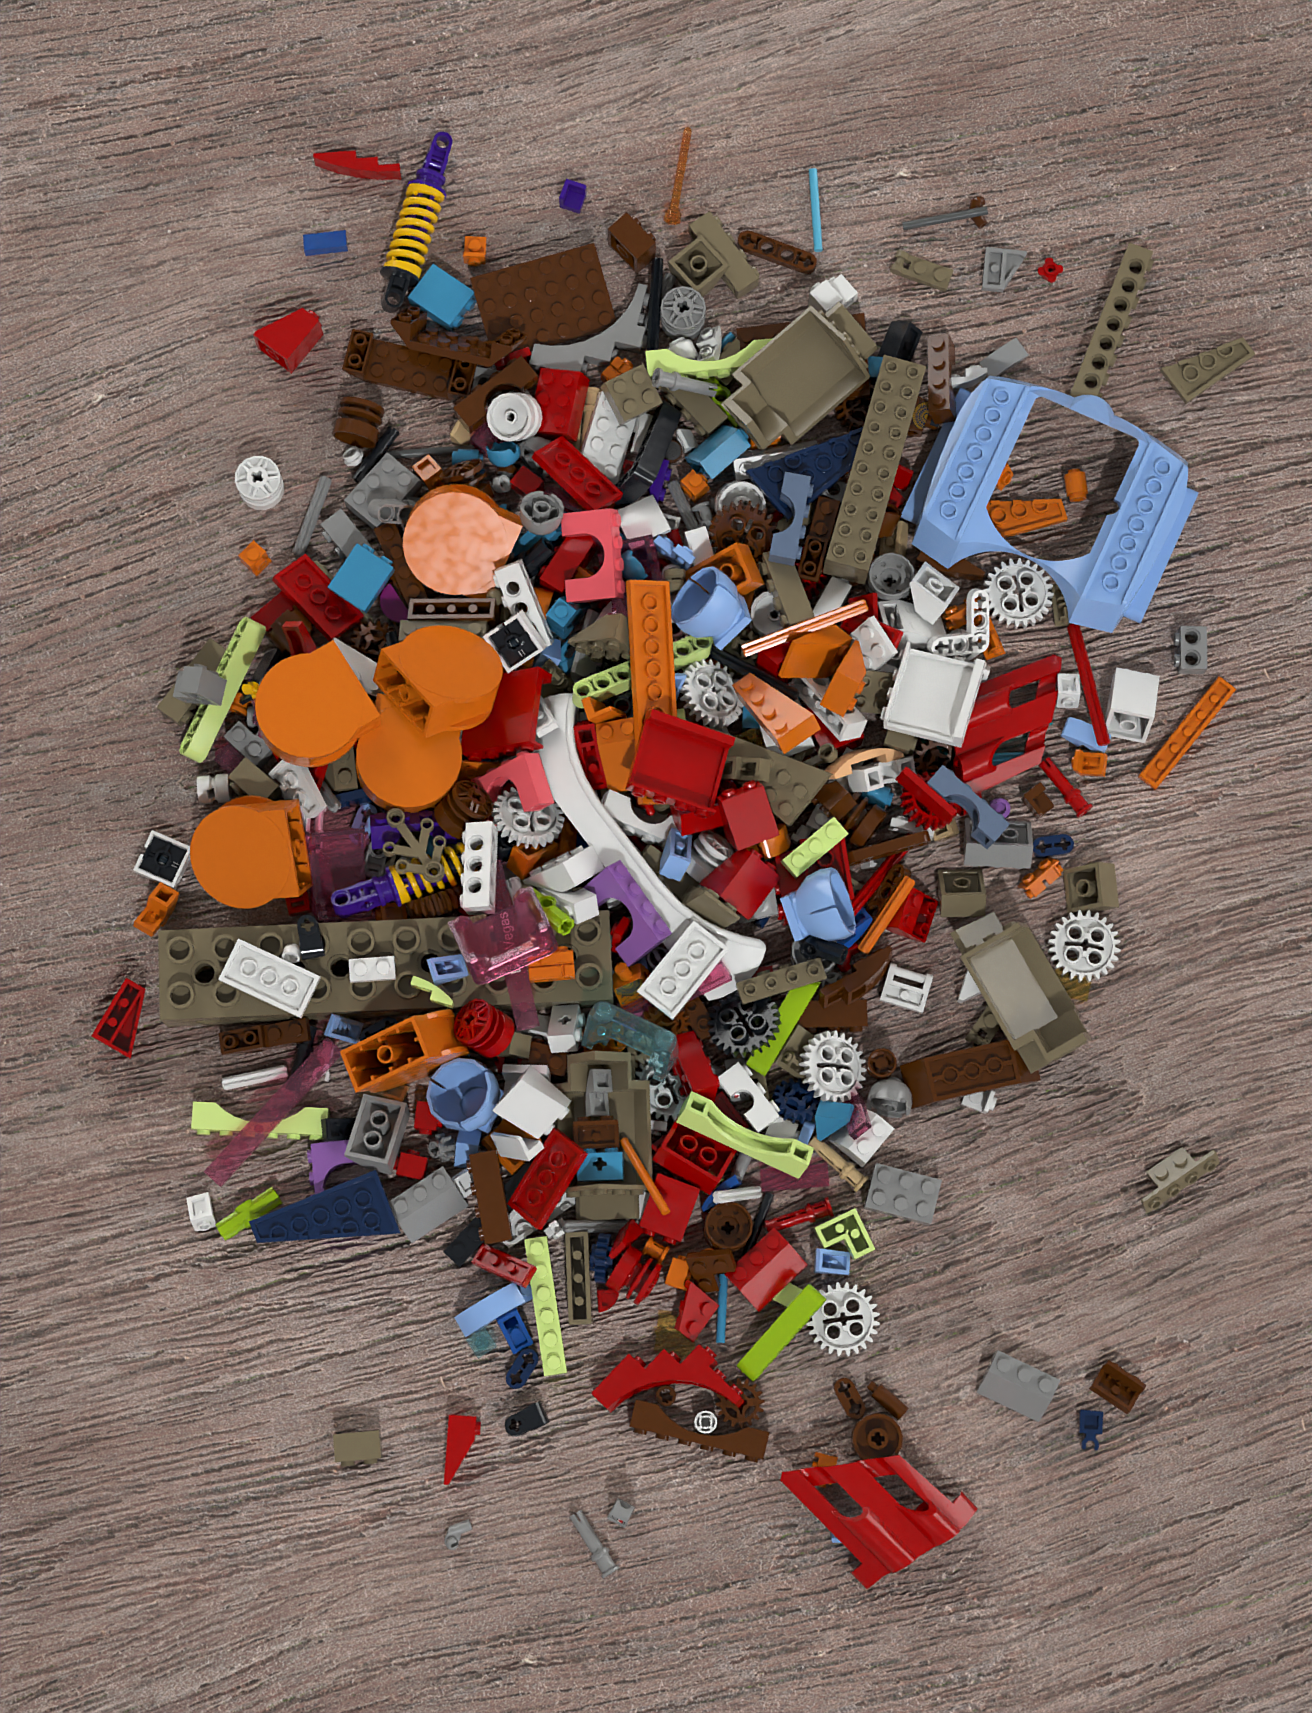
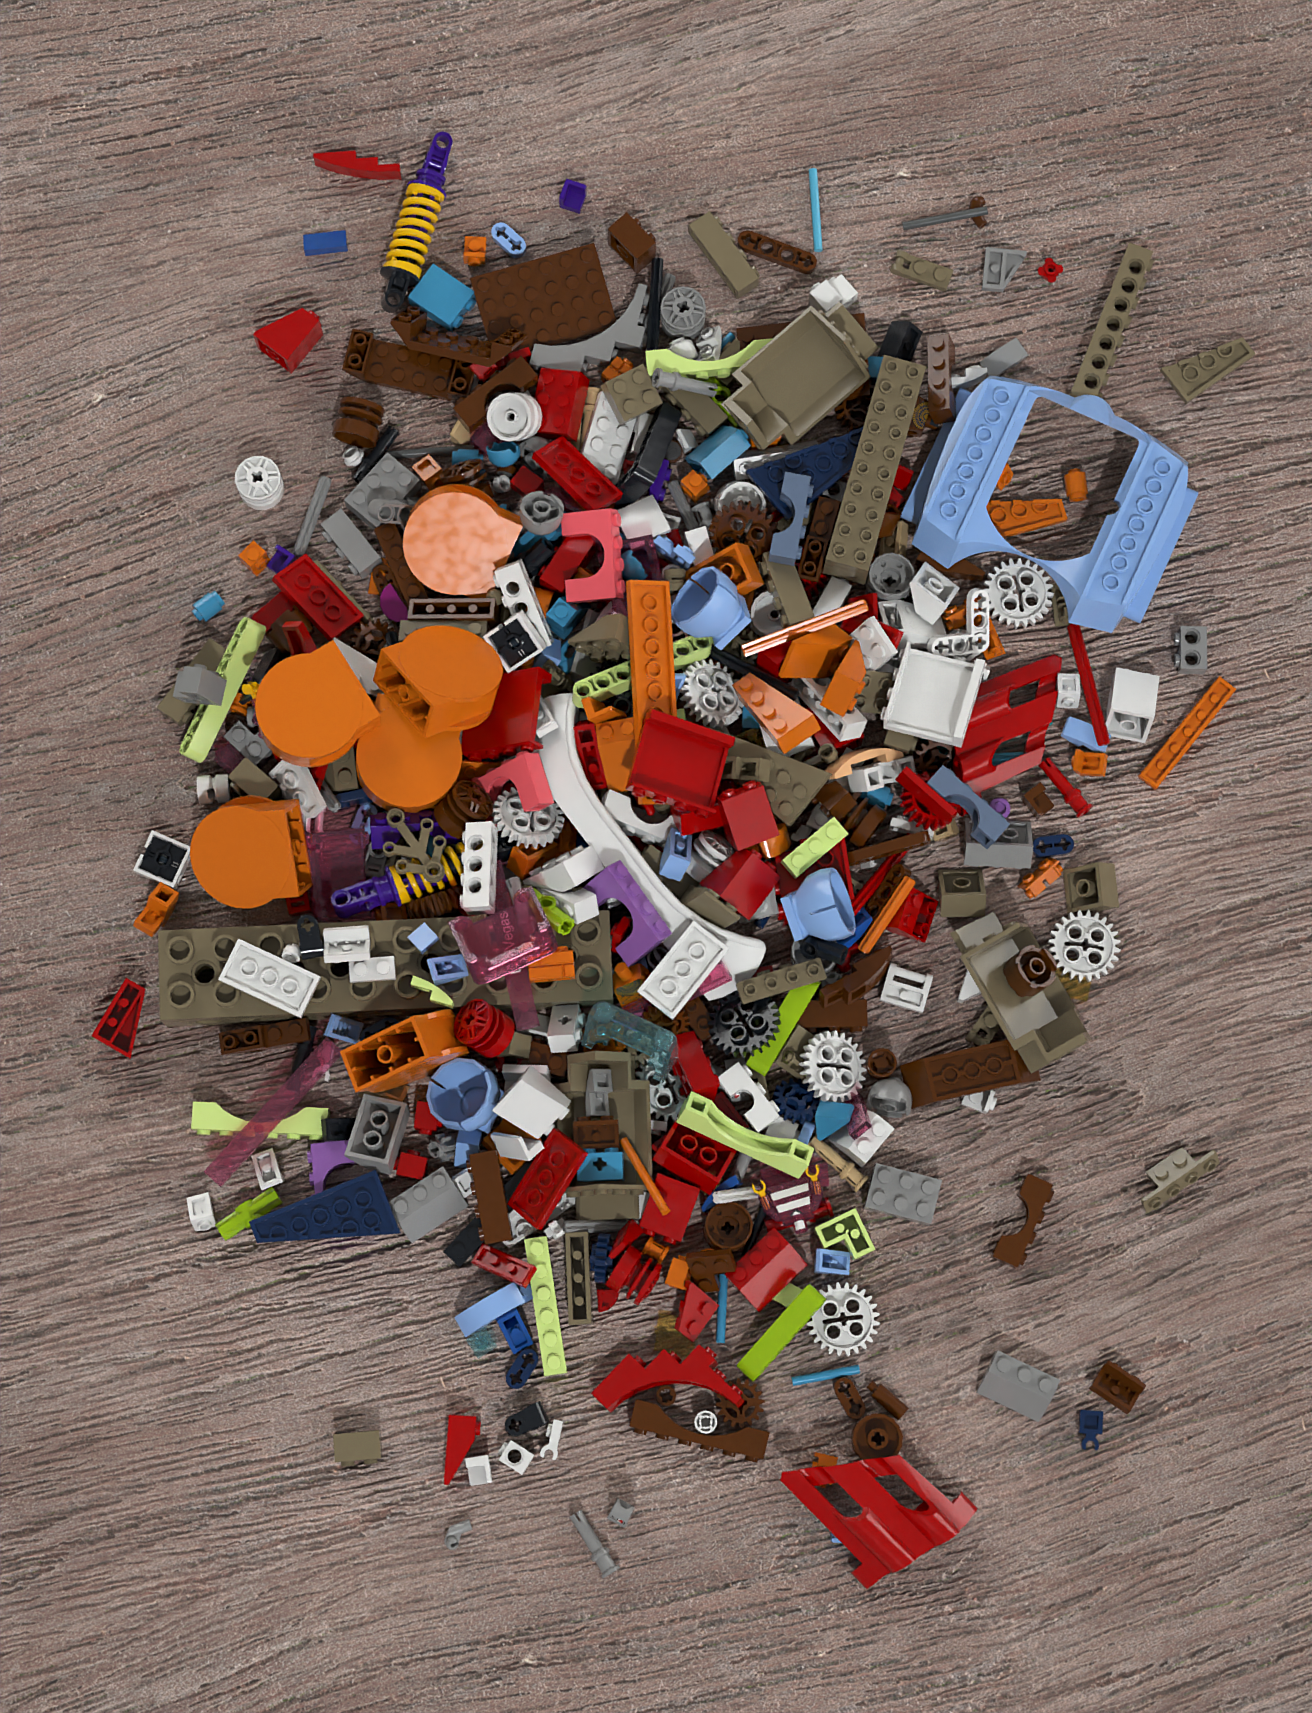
(207, 606): none -> dark azure brick
(254, 1077): white axle -> none
(267, 1169): none -> white slope
(280, 560): none -> dark purple panel
(346, 944): none -> white bracket
(362, 577): dark azure brick -> none
(423, 938): none -> light blue slope
(479, 1470): none -> white panel
(482, 372): none -> red tile
(512, 237): none -> light blue beam
(520, 1466): none -> white brick
(554, 1433): none -> white plate
(672, 214): clear orange piece -> none
(698, 266): dark tan slope -> none
(792, 1201): none -> clear pink torso
(825, 1375): none -> dark azure bar
(1030, 971): none -> reddish brown brick
(1034, 1194): none -> reddish brown arch

